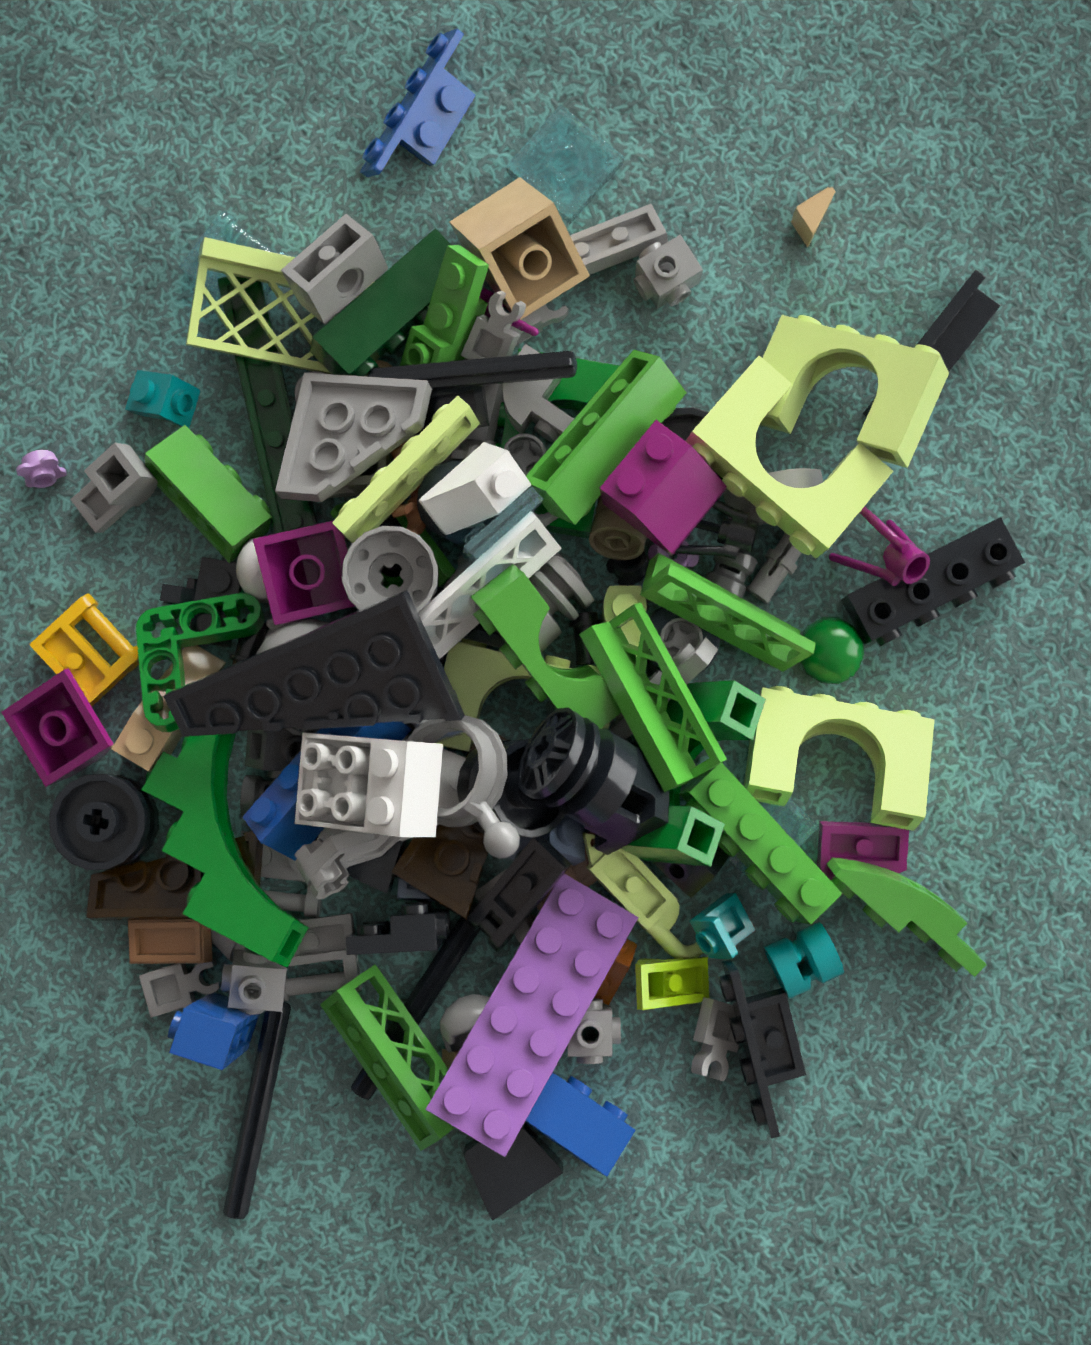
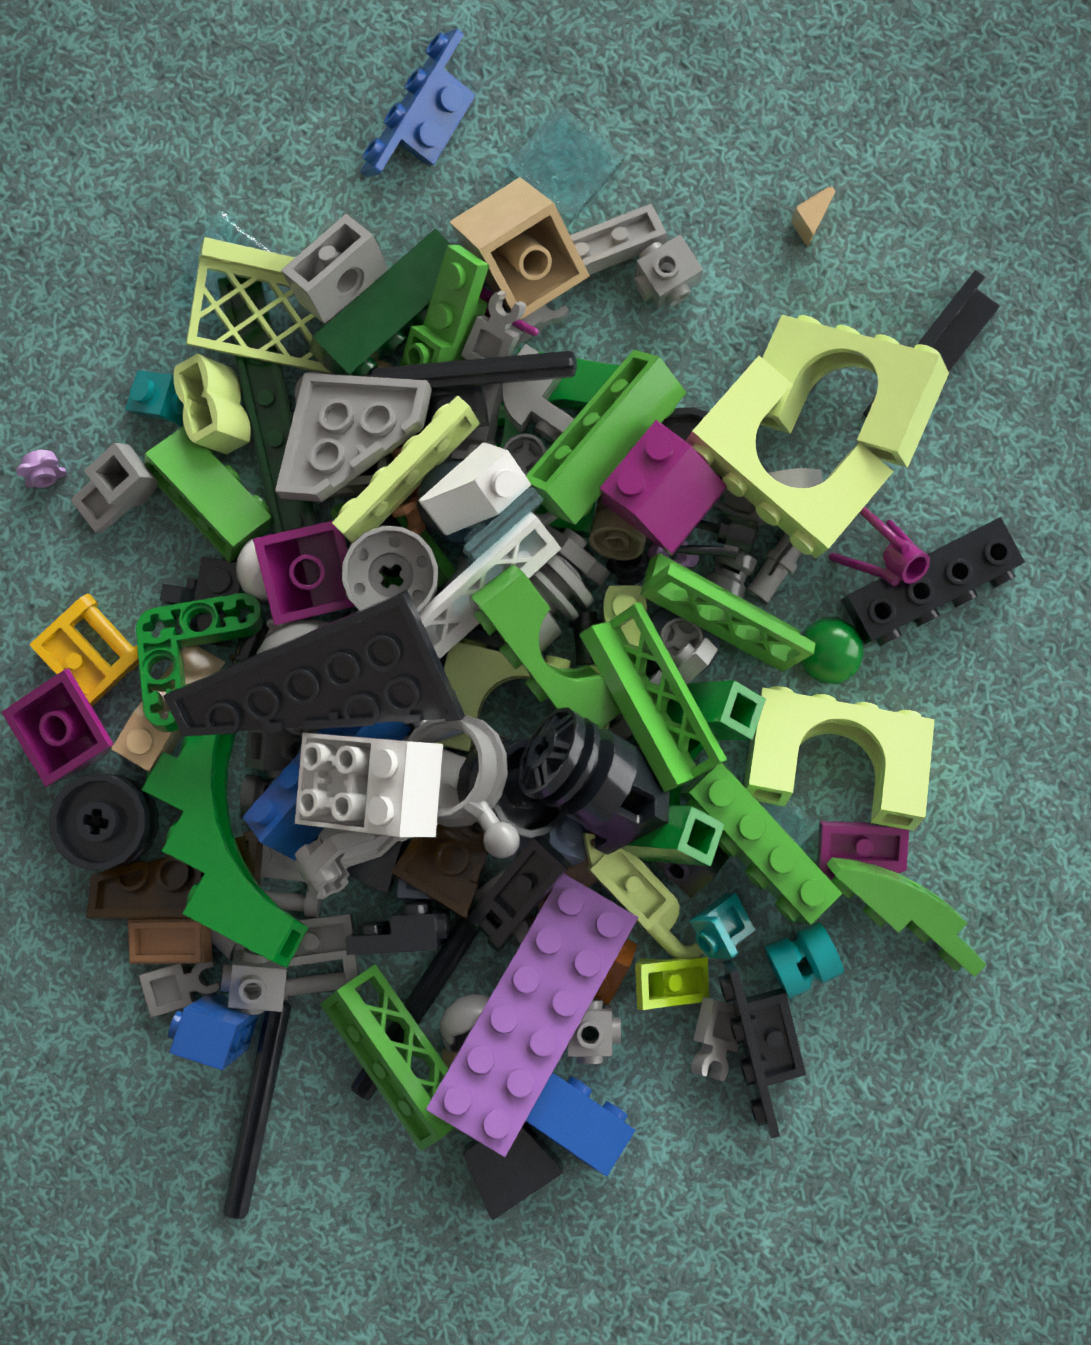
(211, 404): none -> yellowish green brick
(575, 555): none -> light grey plate

